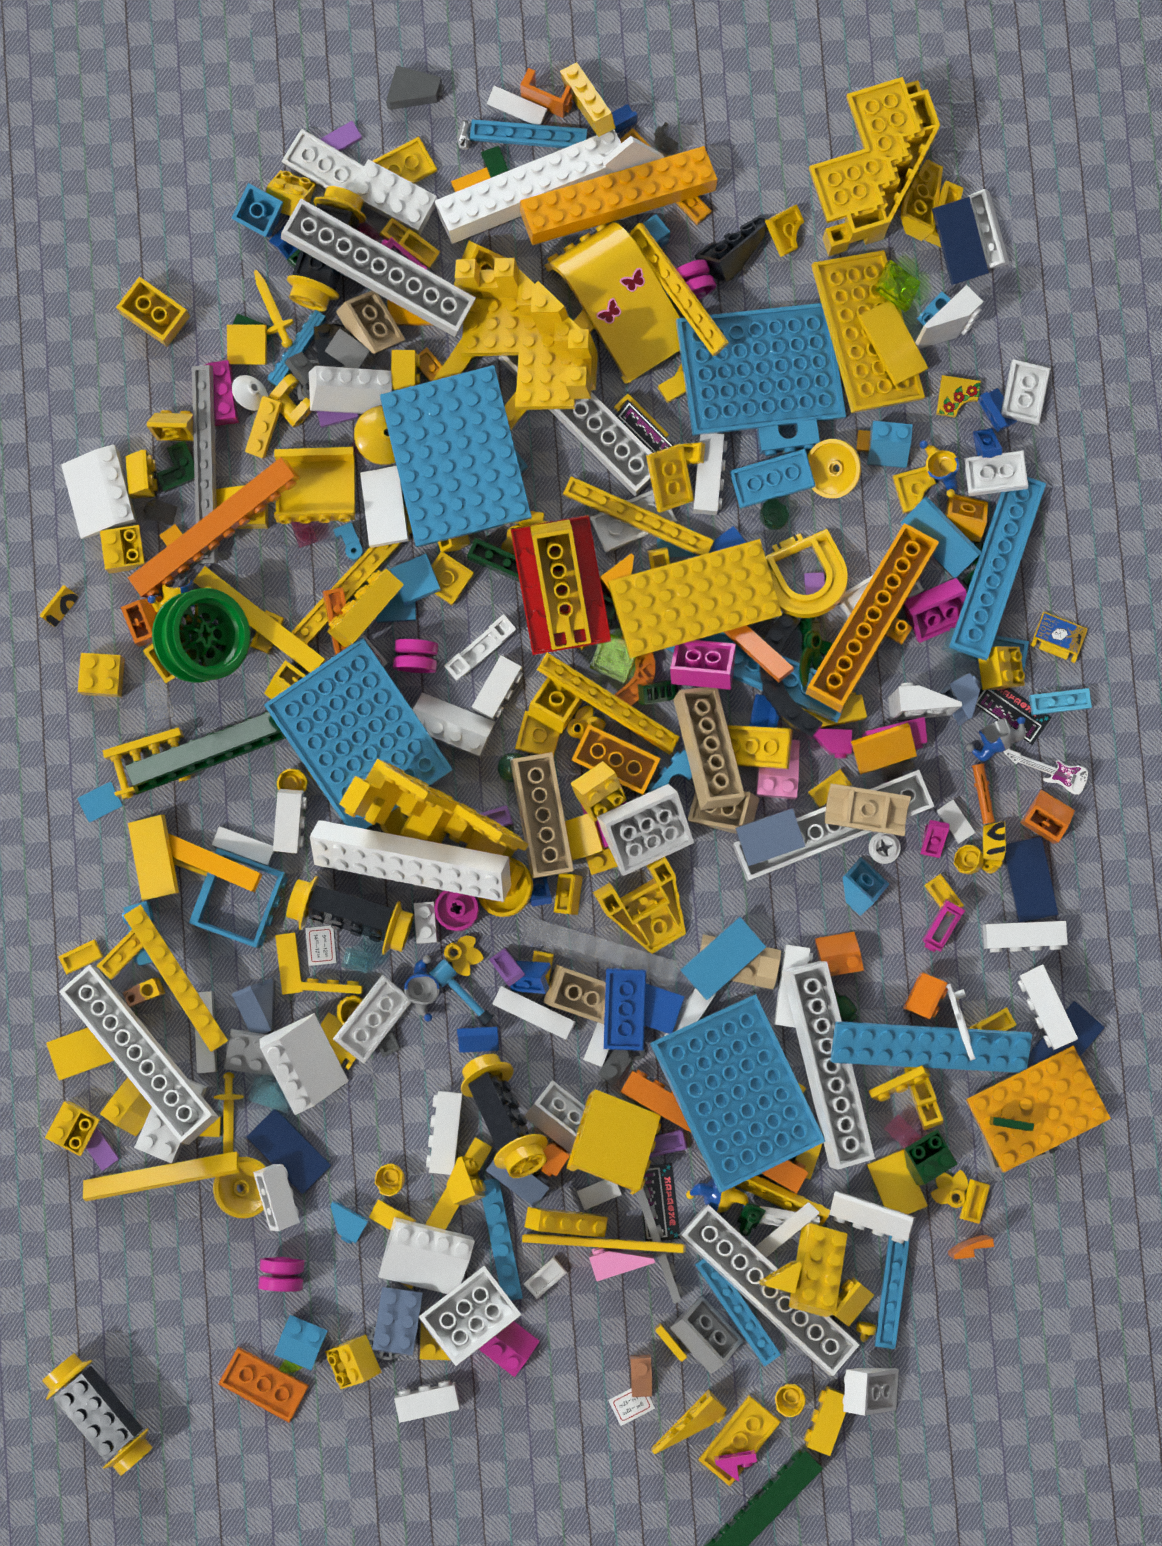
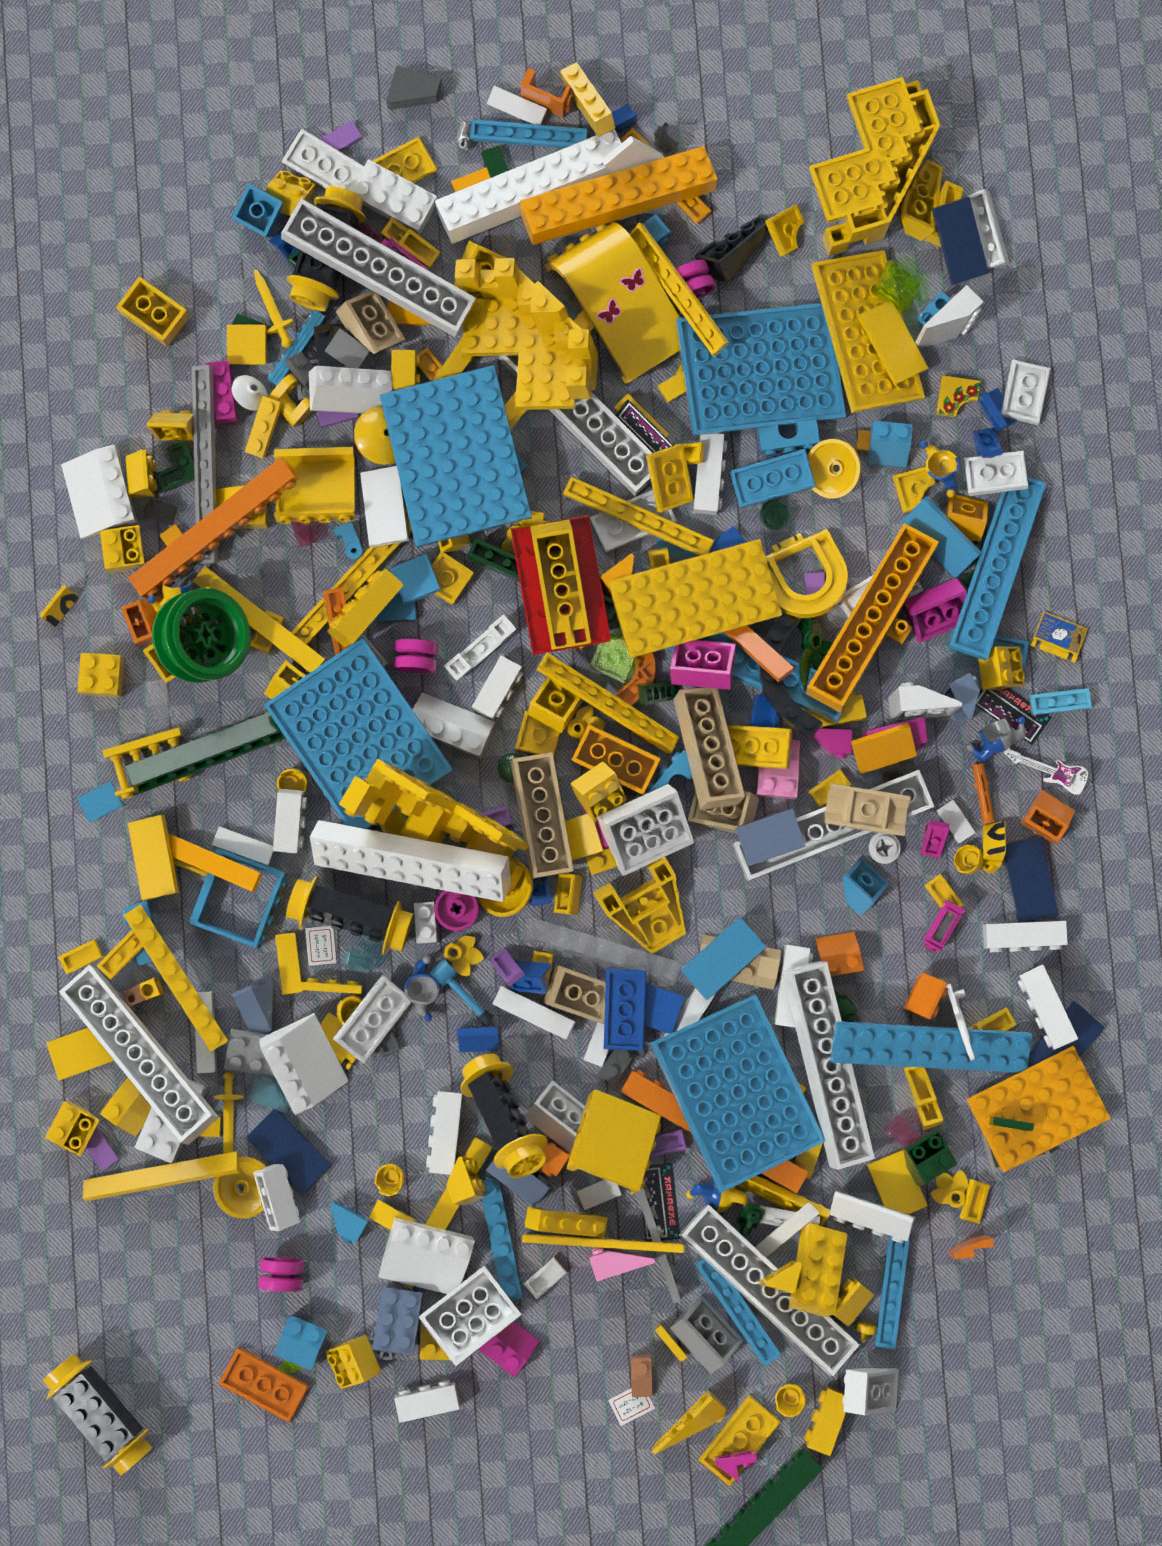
(900, 1083): yellow plate -> none

